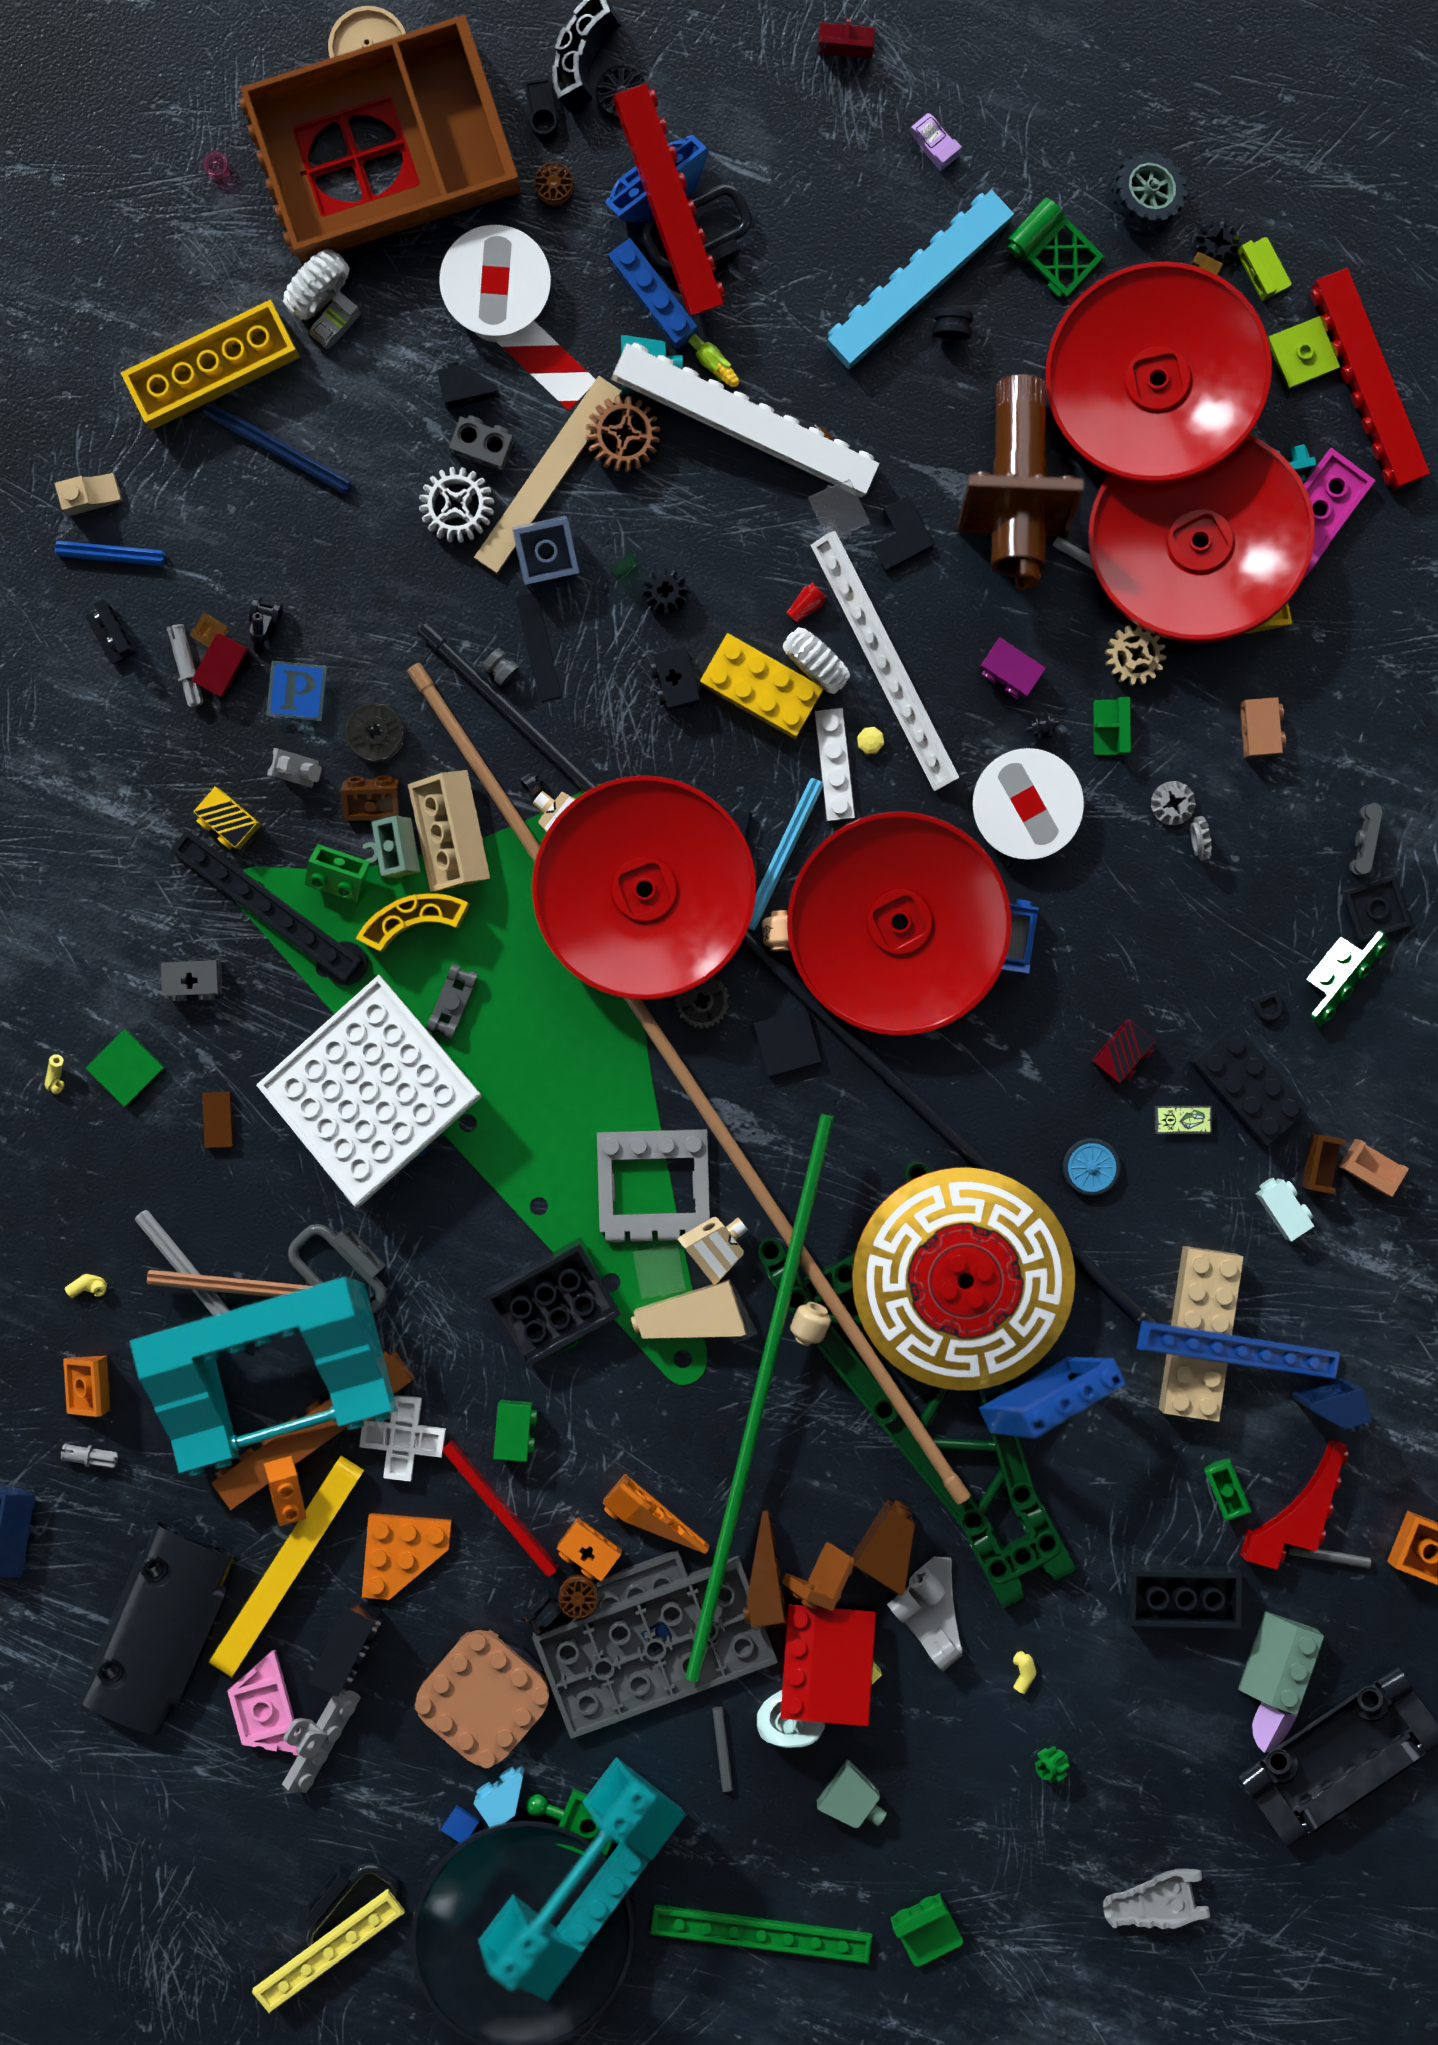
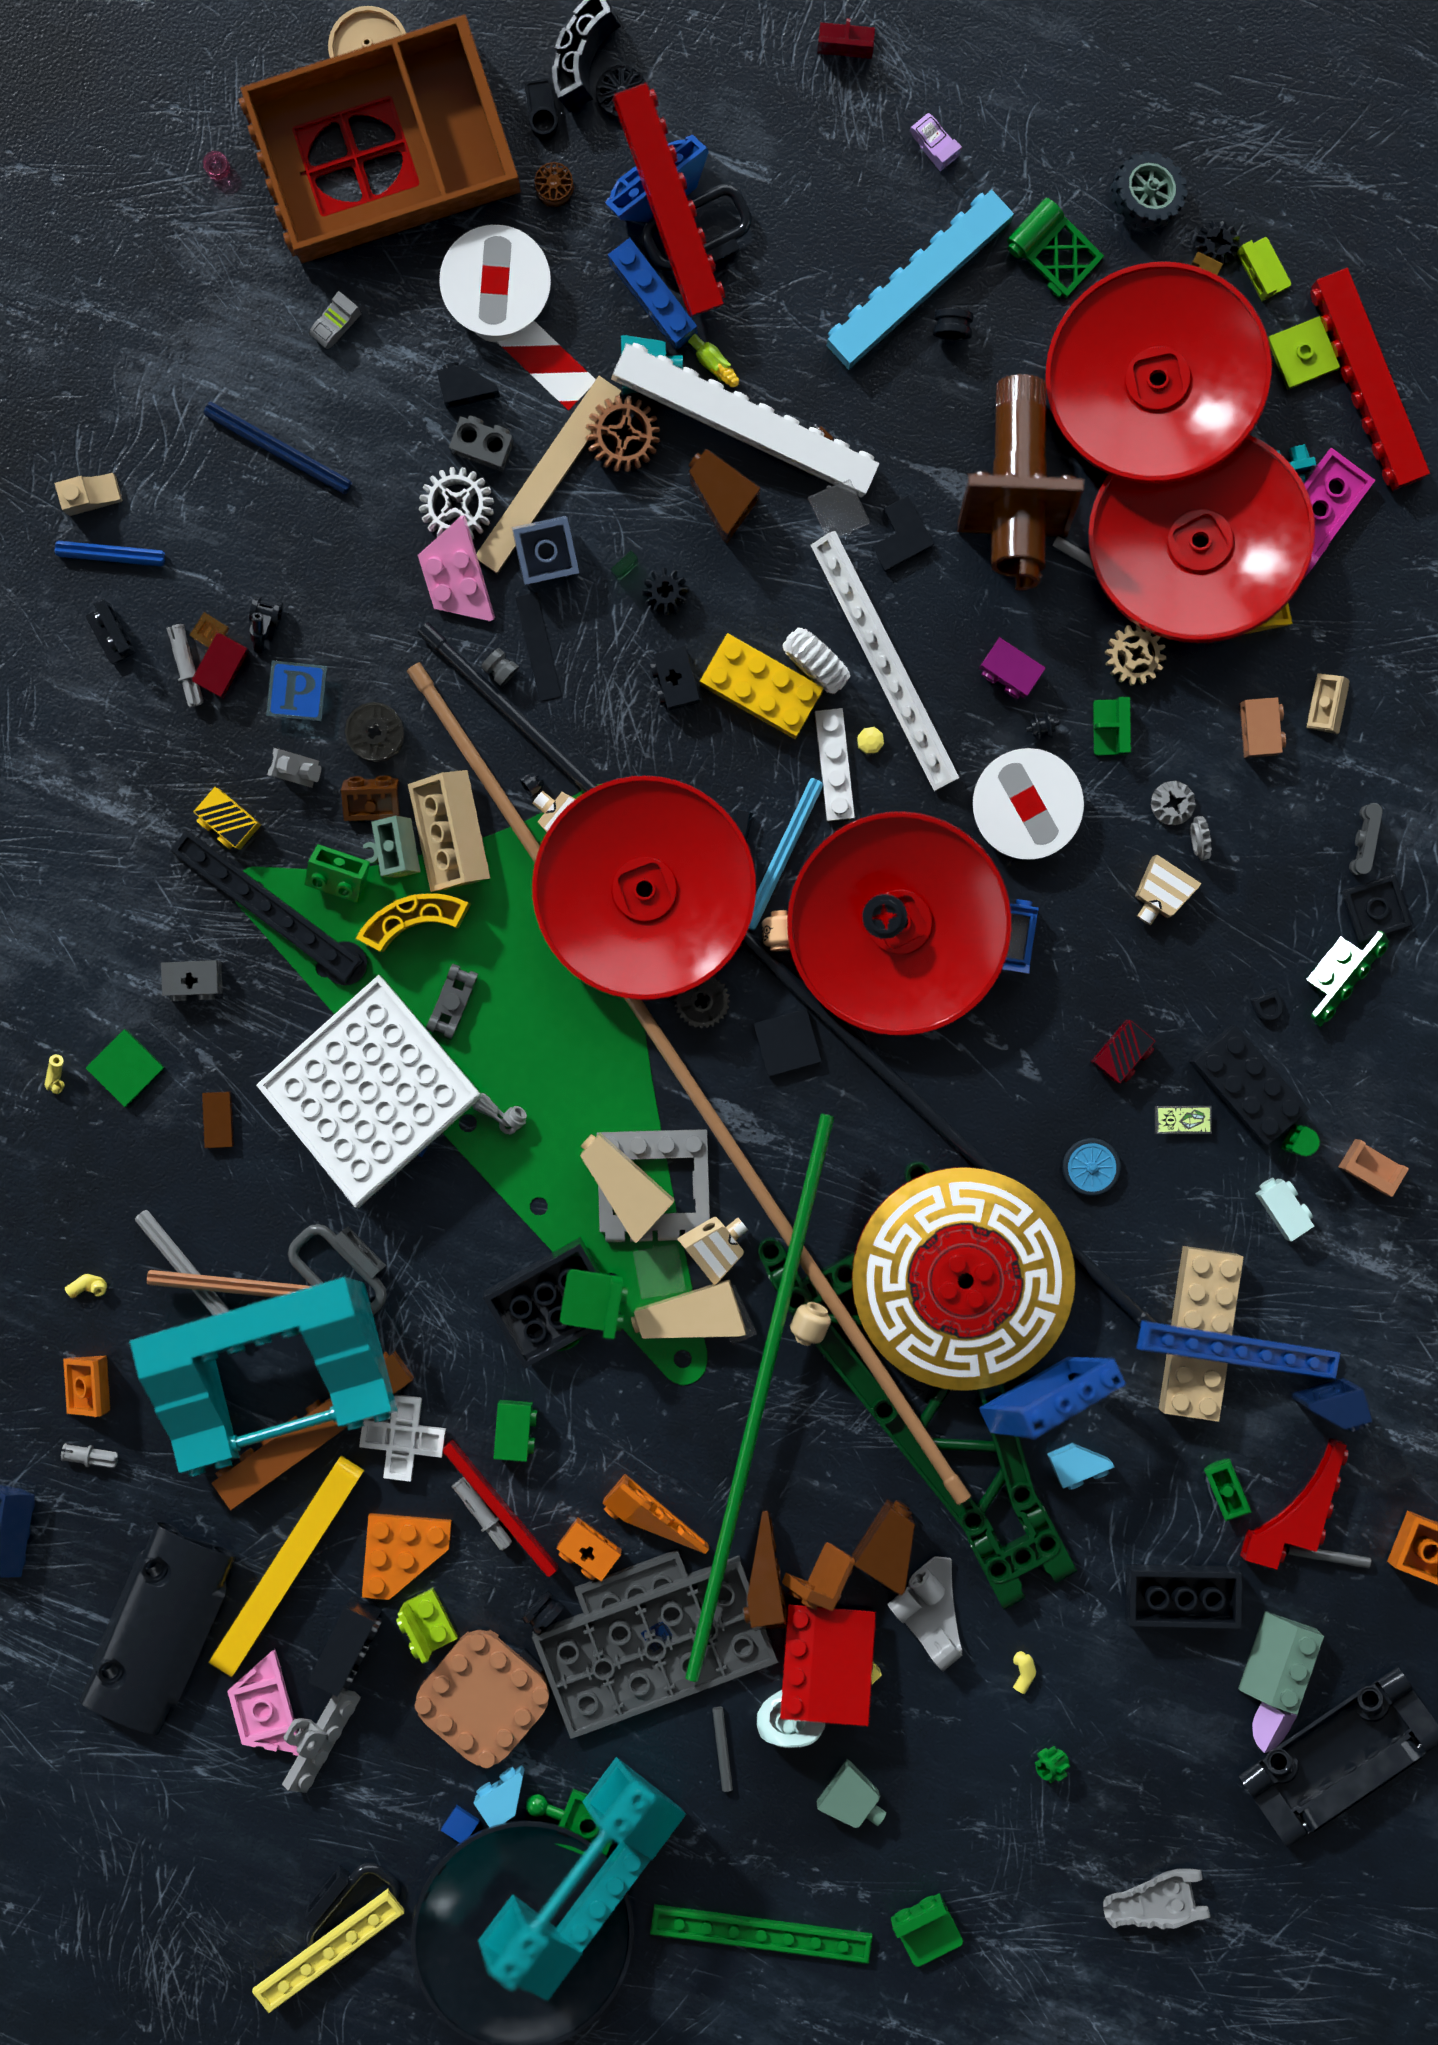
(210, 365): yellow brick -> none
(285, 1491): orange brick -> none
(316, 284): white gear -> none
(425, 1624): none -> lime bracket
(455, 573): none -> bright pink wing
(482, 1513): none -> light grey axle
(513, 1117): none -> light grey piece
(578, 1596): reddish brown wheel -> none
(593, 1301): none -> green bracket
(626, 1186): none -> tan slope
(723, 492): none -> reddish brown slope
(807, 602): red cone -> none
(876, 926): none -> black gear
(1075, 1464): none -> medium azure slope
(1163, 889): none -> tan torso
(1301, 1141): none -> green brick
(1321, 1163): reddish brown panel -> none
(1328, 703): none -> tan slope

